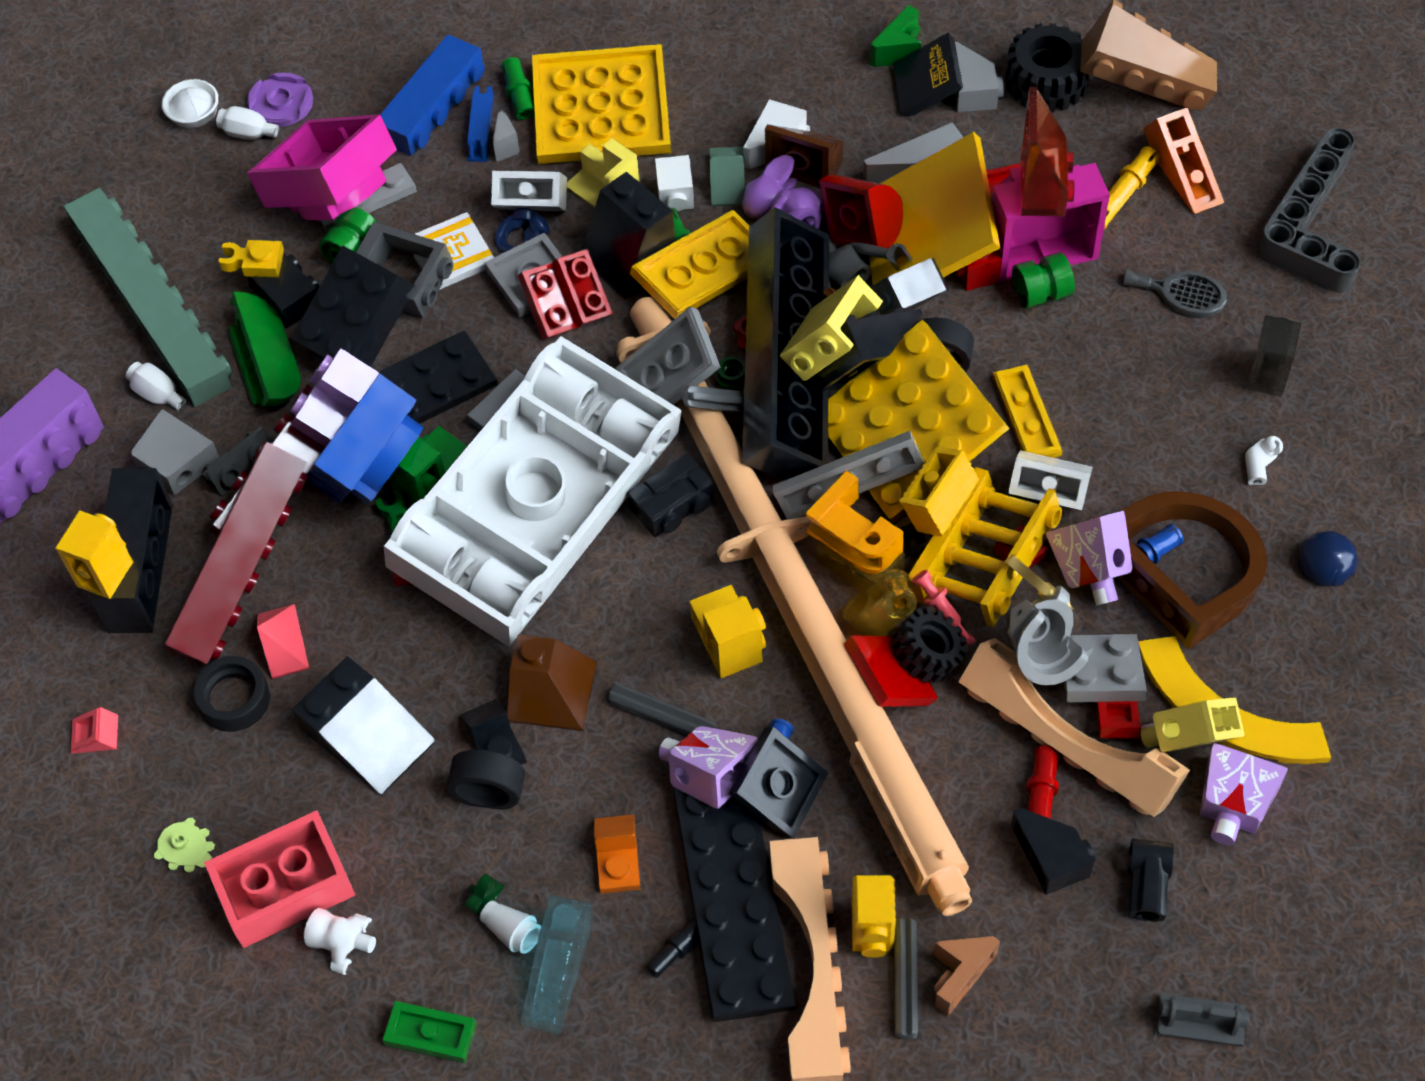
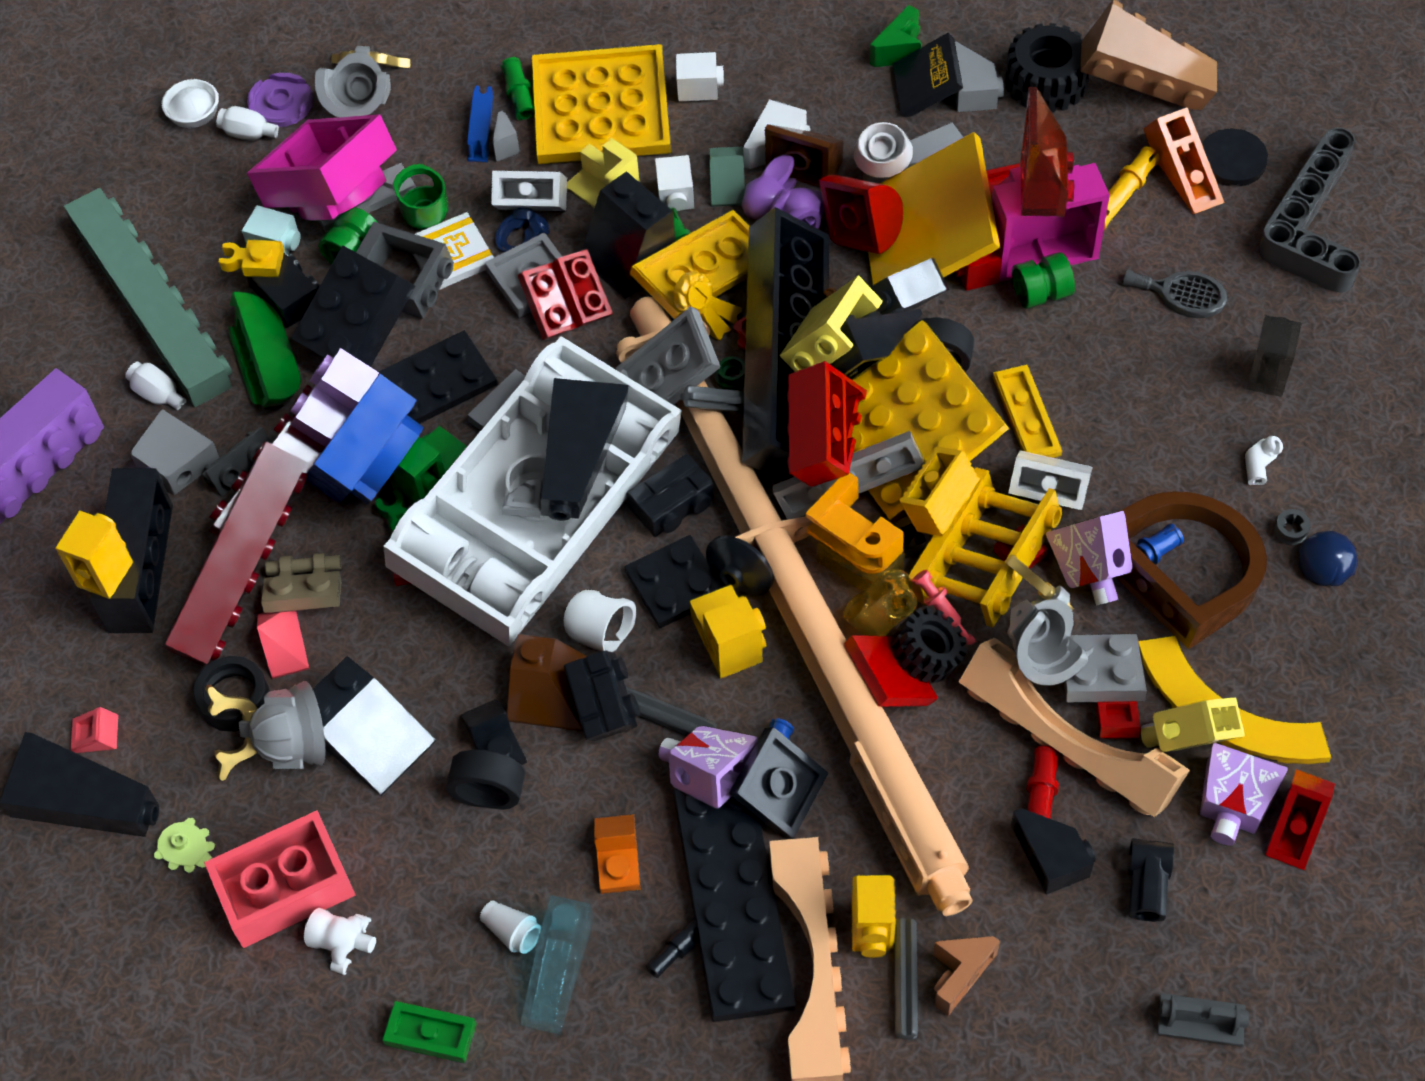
(74, 791): none -> black slope
(272, 226): none -> light aqua brick
(281, 730): none -> light grey helmet
(302, 591): none -> dark tan plate
(356, 82): none -> light grey helmet
(413, 202): none -> green helmet
(432, 93): blue brick -> none
(486, 890): dark green piece -> none
(525, 499): none -> light grey tile
(579, 436): none -> black slope
(589, 616): none -> white helmet
(602, 695): none -> black brick
(671, 579): none -> black plate
(696, 291): none -> yellow piece
(698, 76): none -> white brick
(739, 565): none -> black dish
(822, 423): none -> red wedge
(847, 264): dark grey piece -> none
(883, 150): none -> white hat
(1235, 156): none -> black tile
(1292, 516): none -> dark grey bush
(1300, 819): none -> red slope

